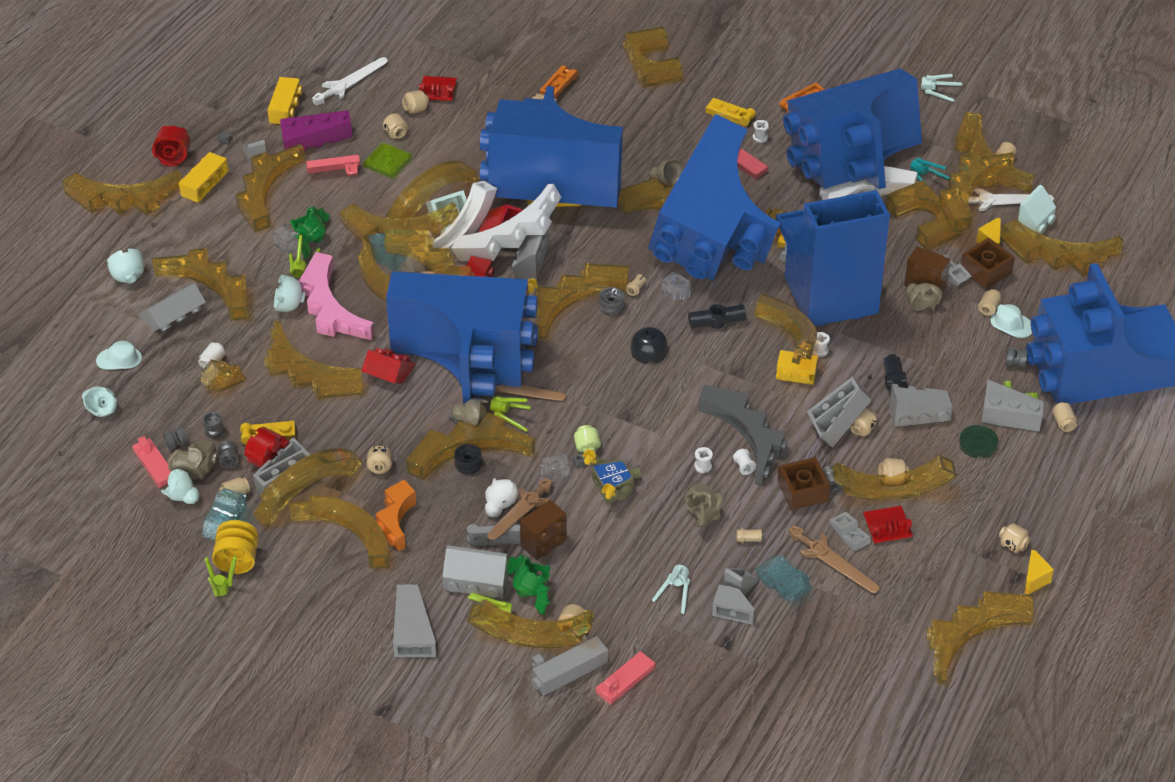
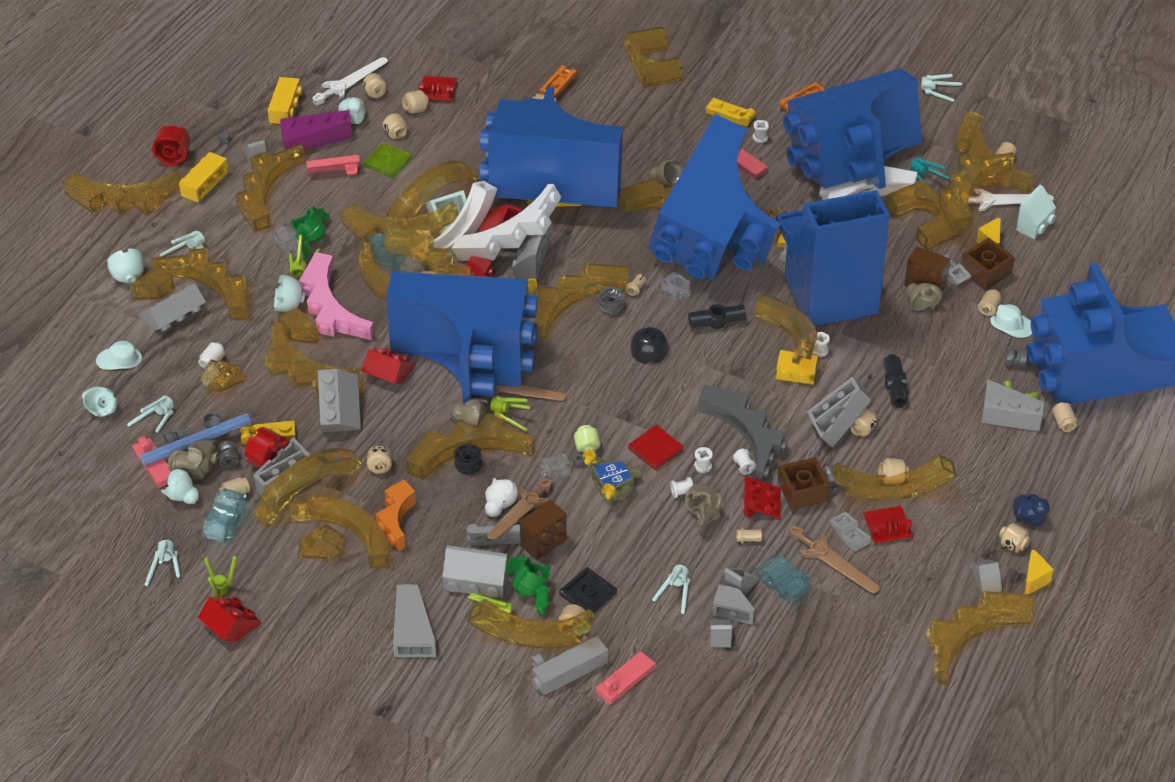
(153, 285): none -> clear yellow slope
(161, 406): none -> light aqua plant
(164, 553): none -> light aqua plant
(192, 240): none -> light aqua plant
(206, 434): none -> medium blue axle
(228, 618): none -> red slope
(238, 540): yellow wheel -> none
(298, 327): none -> clear yellow slope
(321, 544): none -> clear yellow slope
(338, 400): none -> light grey slope
(356, 109): none -> light aqua piece
(374, 85): none -> tan head
(588, 590): none -> black tile
(655, 447): none -> red tile
(680, 487): none -> white bush
(720, 633): none -> light grey slope
(761, 498): none -> red hinge
(919, 406): light grey wedge -> none
(978, 441): clear green tile -> none
(987, 575): none -> light grey slope
(1031, 509): none -> dark blue piece
(1056, 253): clear yellow arch -> none

